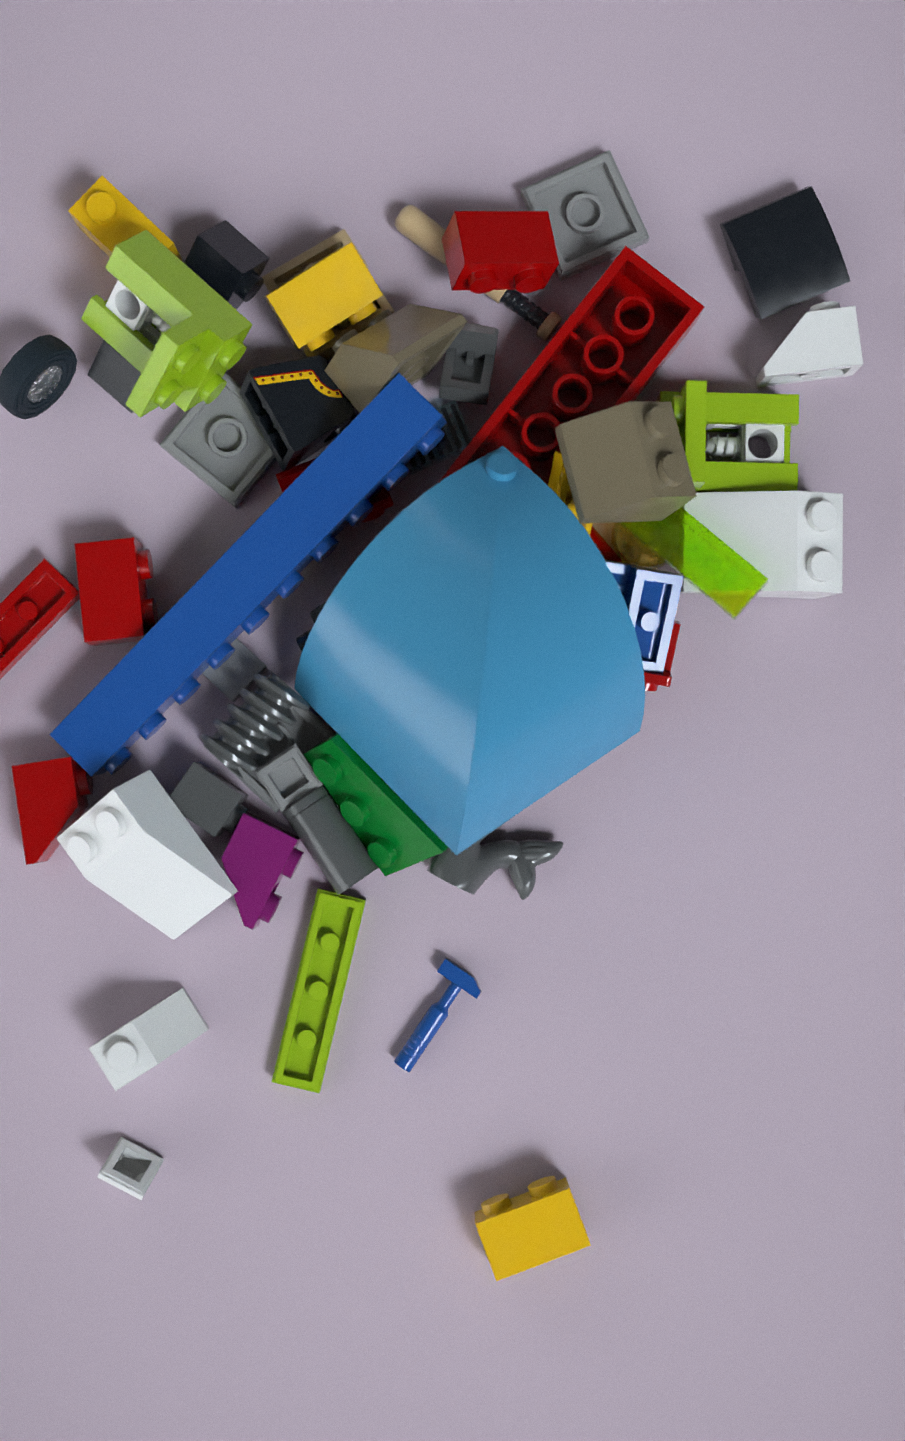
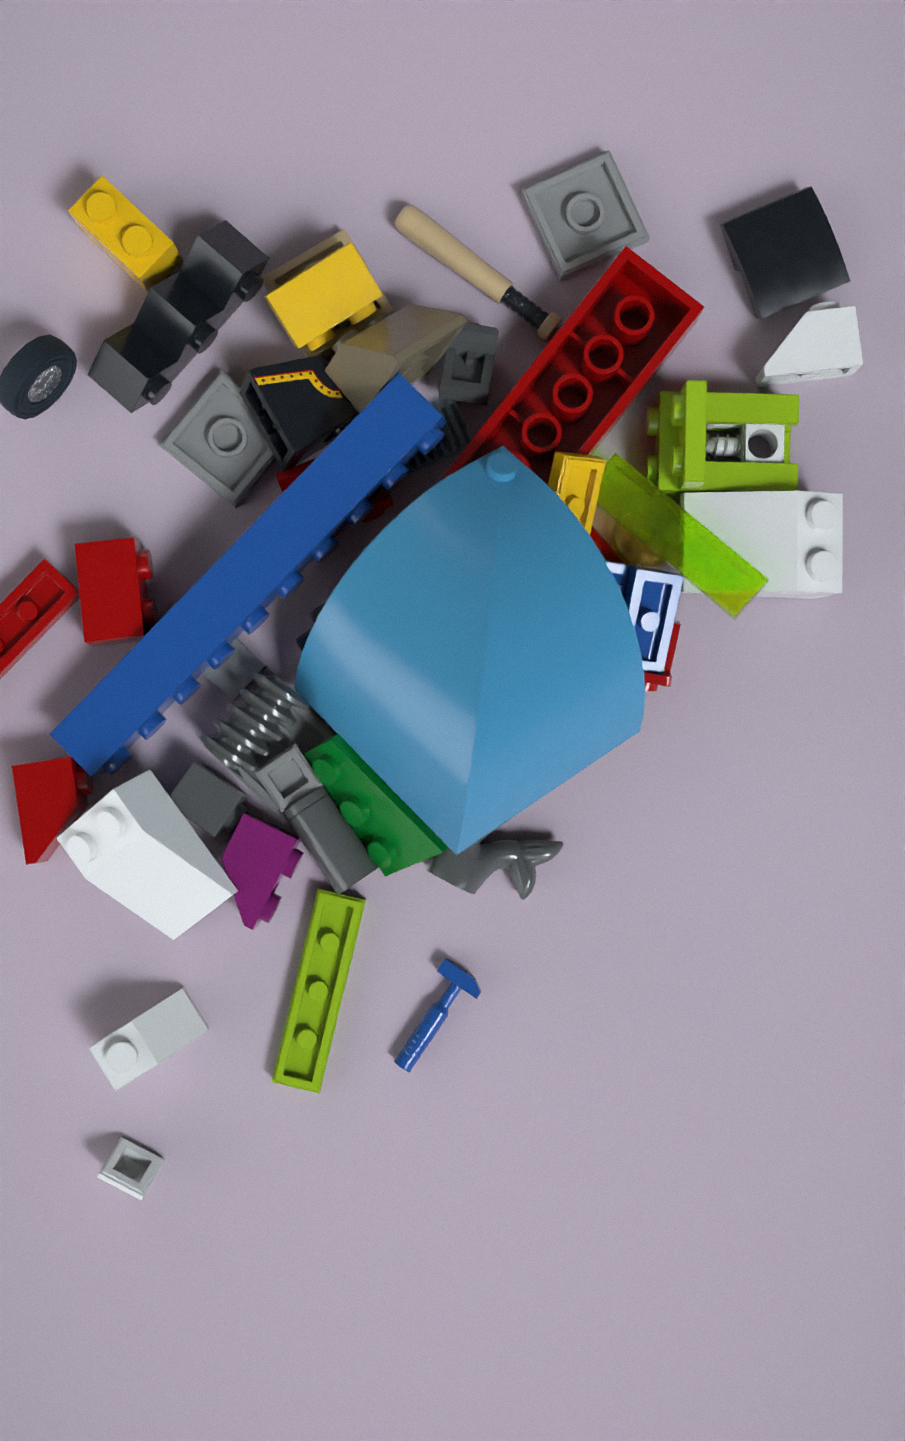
(167, 326): lime brick -> none
(499, 250): red brick -> none
(530, 1227): yellow brick -> none
(626, 463): dark tan slope -> none

